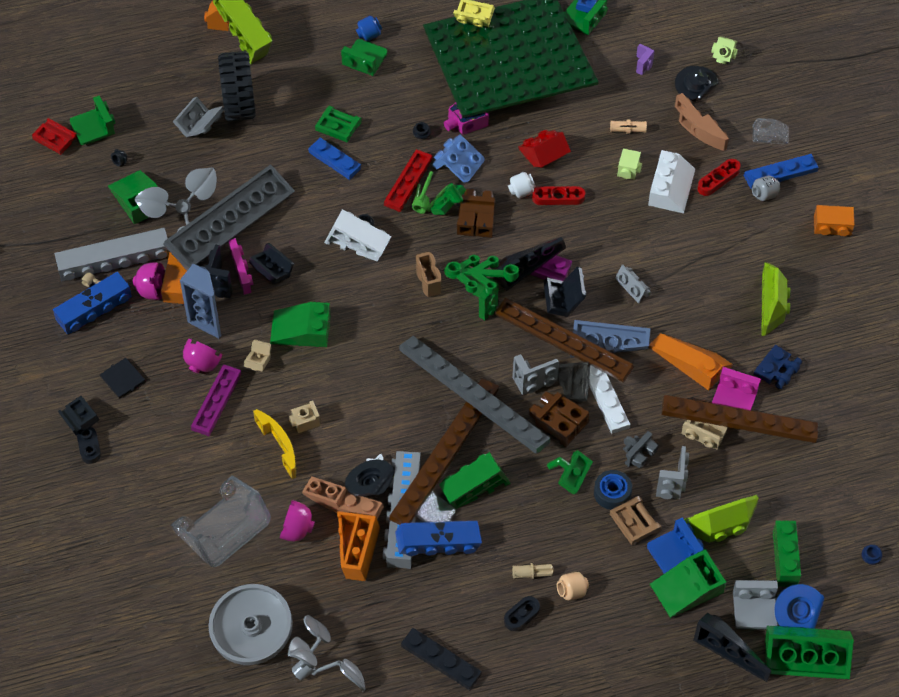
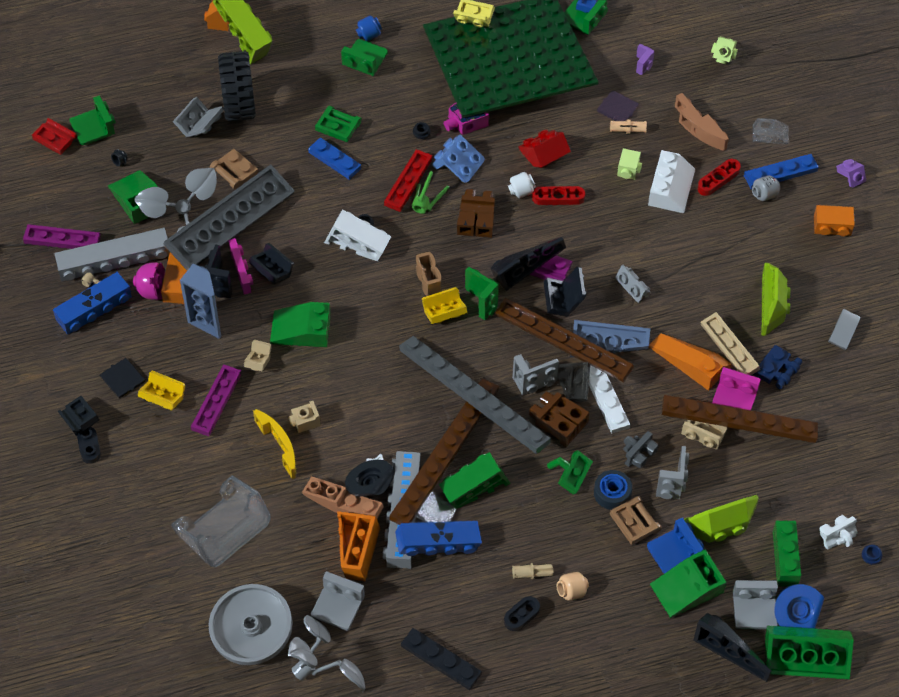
(59, 237): none -> magenta plate
(162, 390): none -> yellow bracket
(200, 357): dark pink cylinder -> none
(237, 165): none -> medium nougat plate
(297, 522): dark pink cylinder -> none
(338, 601): none -> light grey bracket
(443, 305): none -> yellow bracket
(452, 195): green plate -> none
(479, 271): green plant -> none
(617, 107): none -> clear purple piece
(695, 82): black hat -> none
(729, 345): none -> tan plate
(839, 534): none -> white hips
(844, 329): none -> light grey slope
(853, 171): none -> medium lavender bracket

